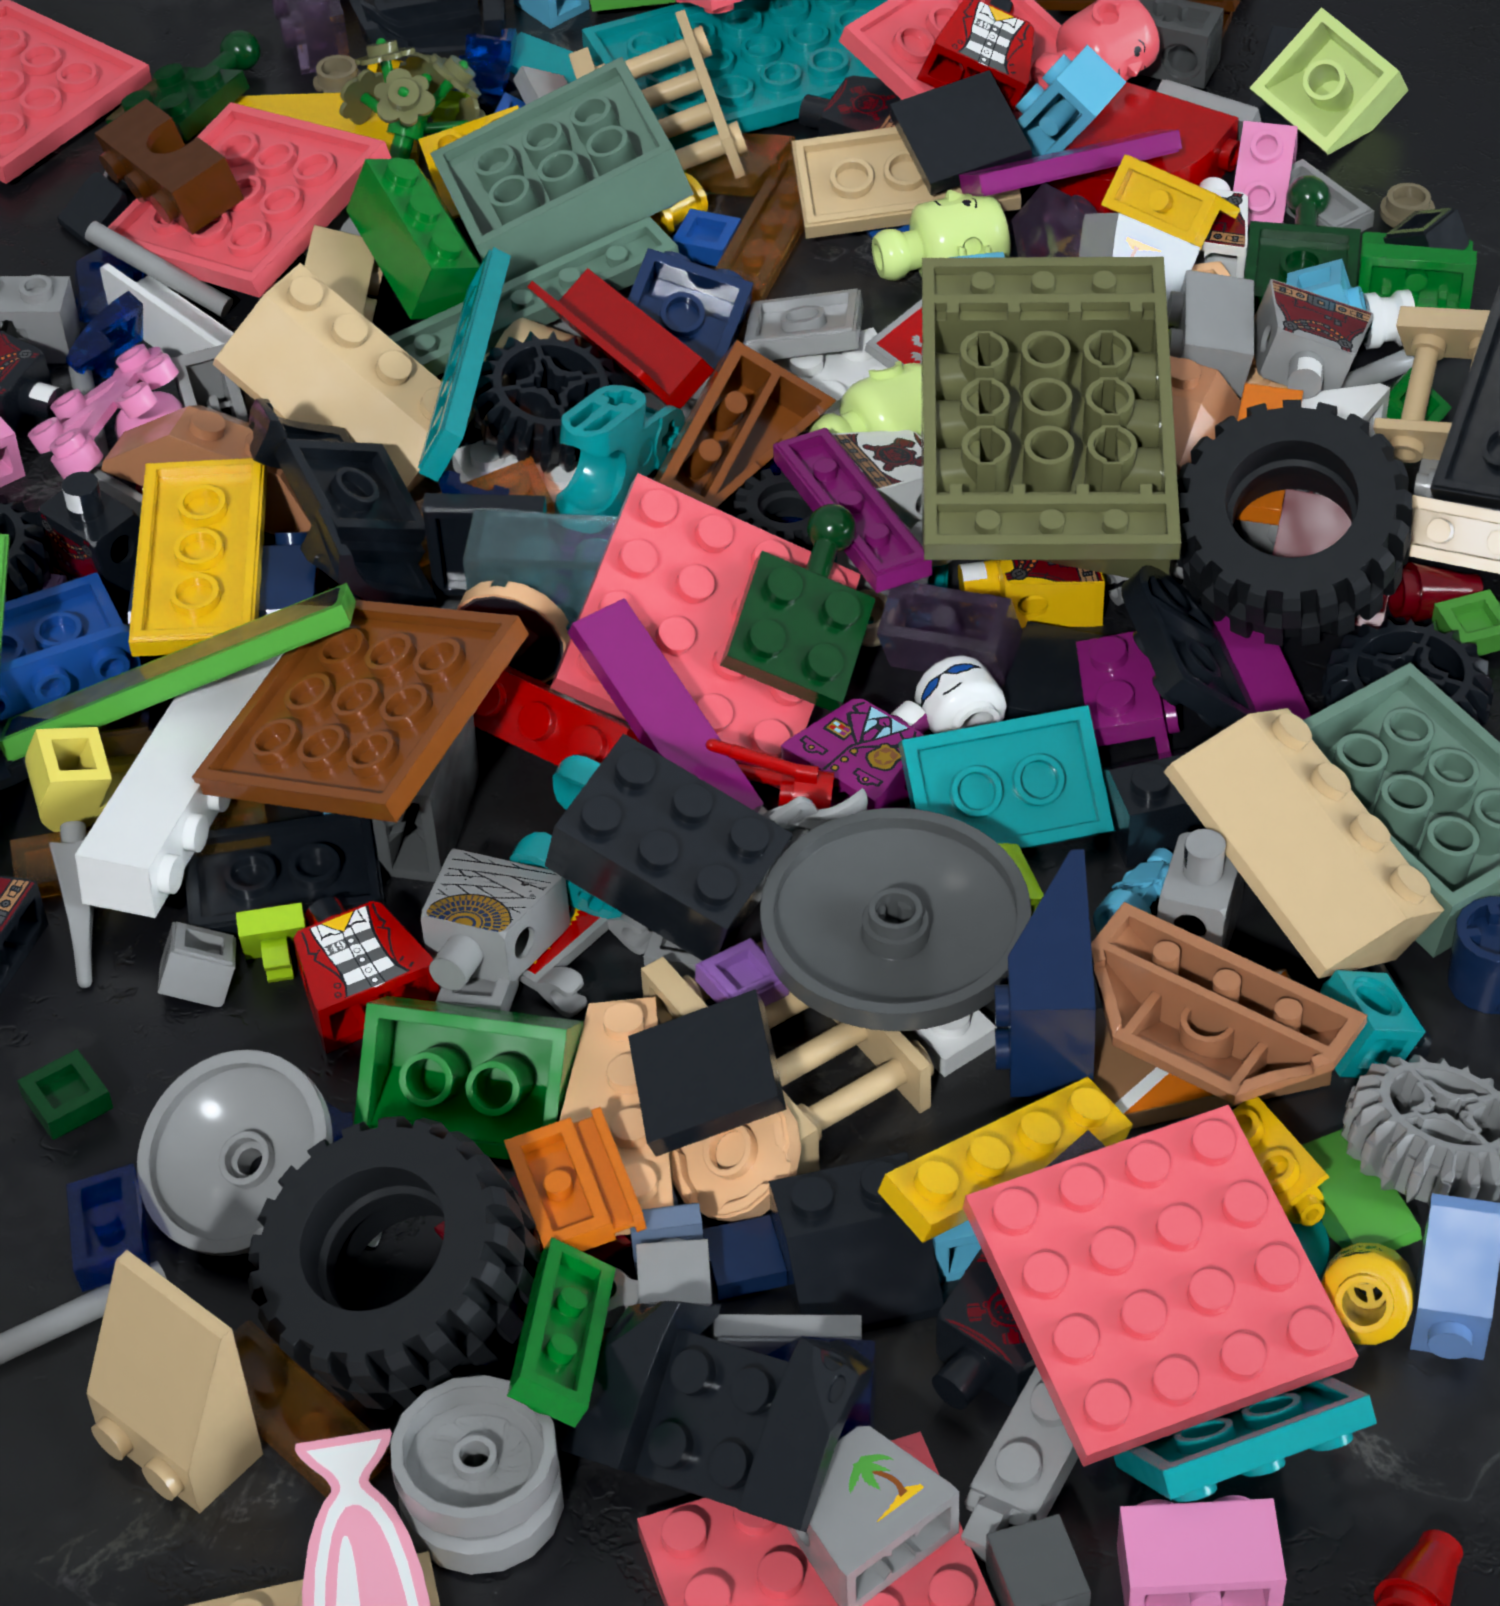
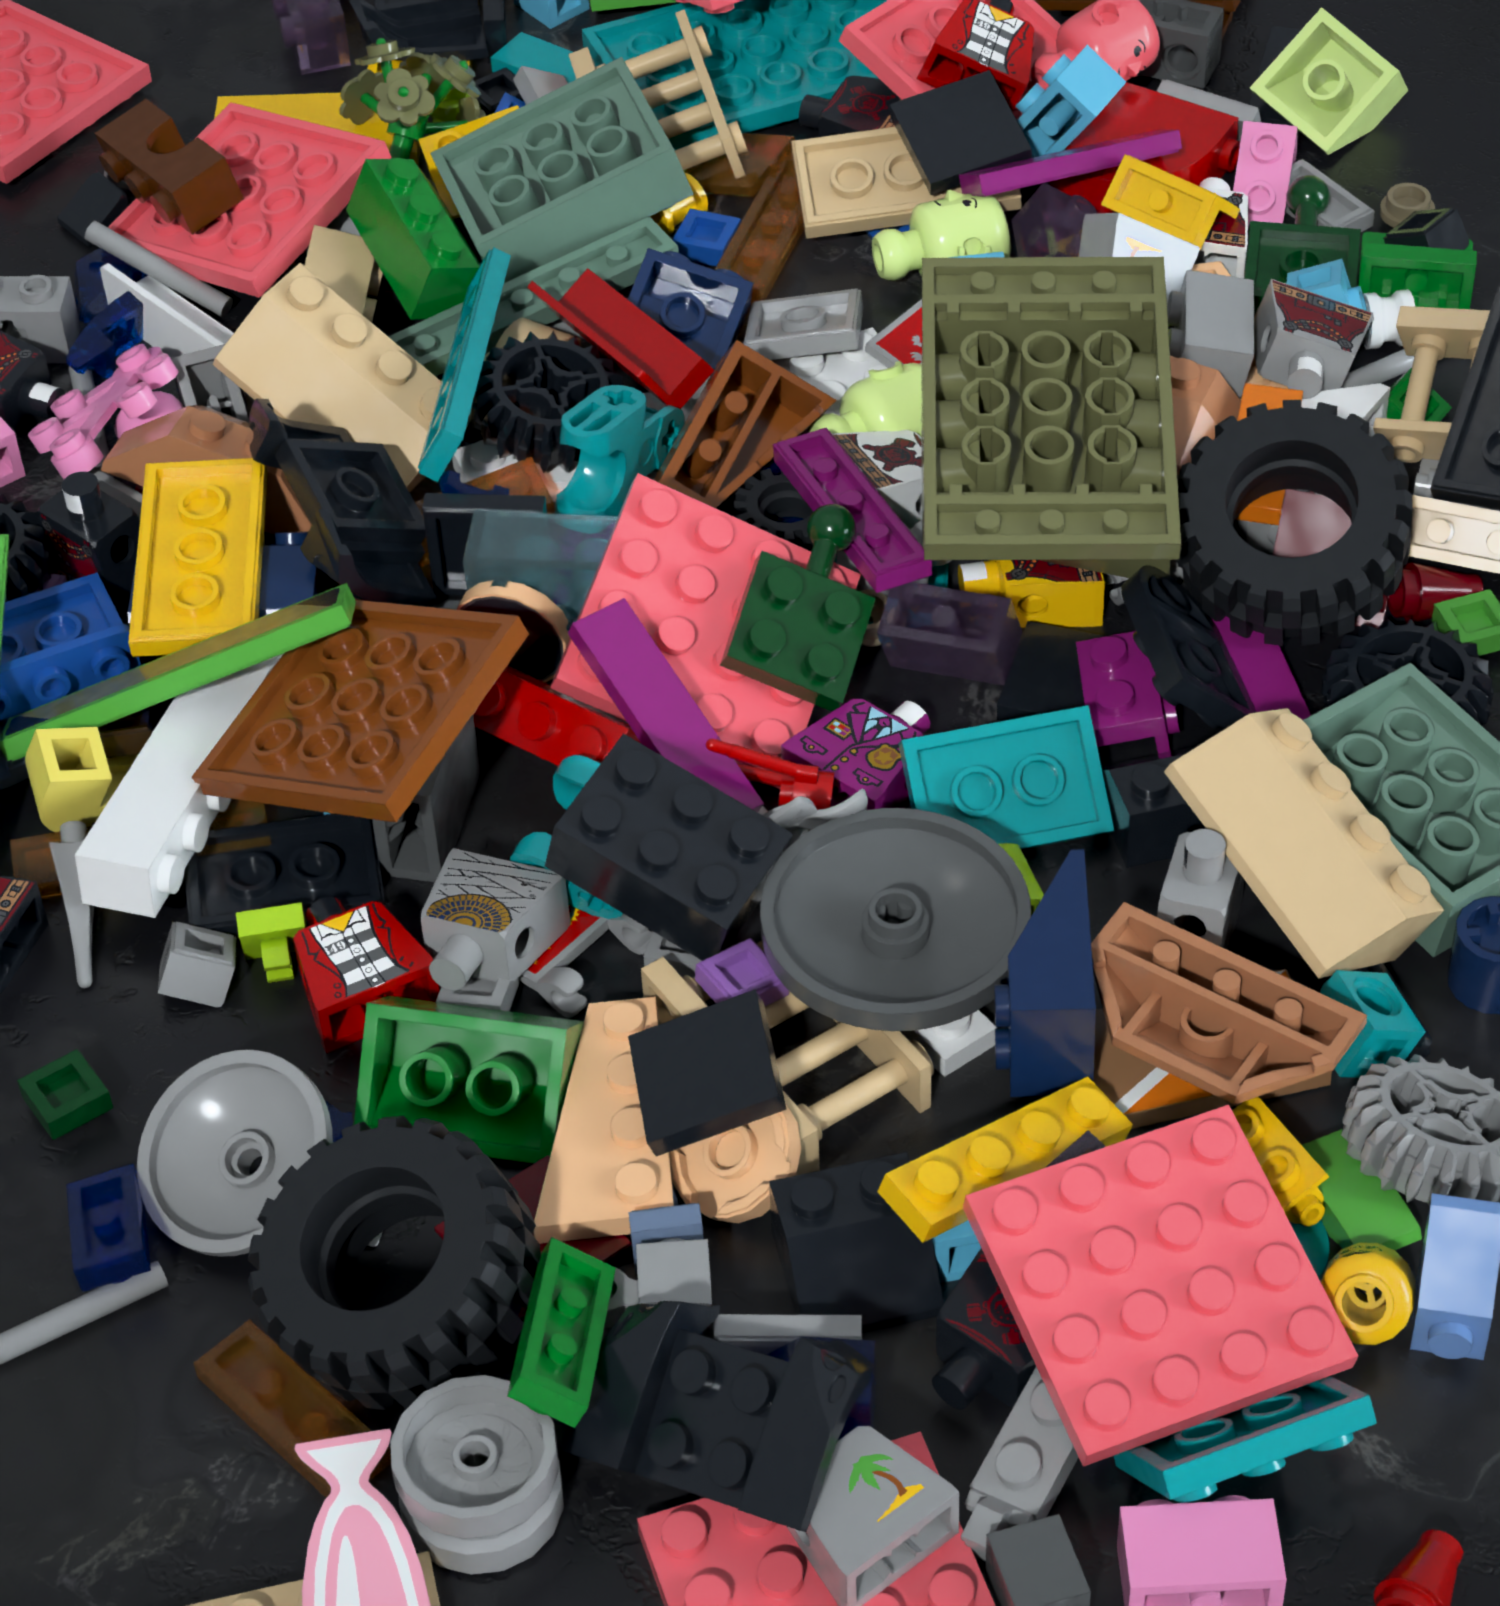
(170, 1388): tan slope -> none
(199, 94): dark green plate -> none
(334, 73): dark tan plate -> none
(490, 60): clear blue slope -> none
(575, 1182): orange plate -> none
(745, 1257): dark blue tile -> none
(959, 695): white head -> none
(1137, 888): medium azure piece -> none

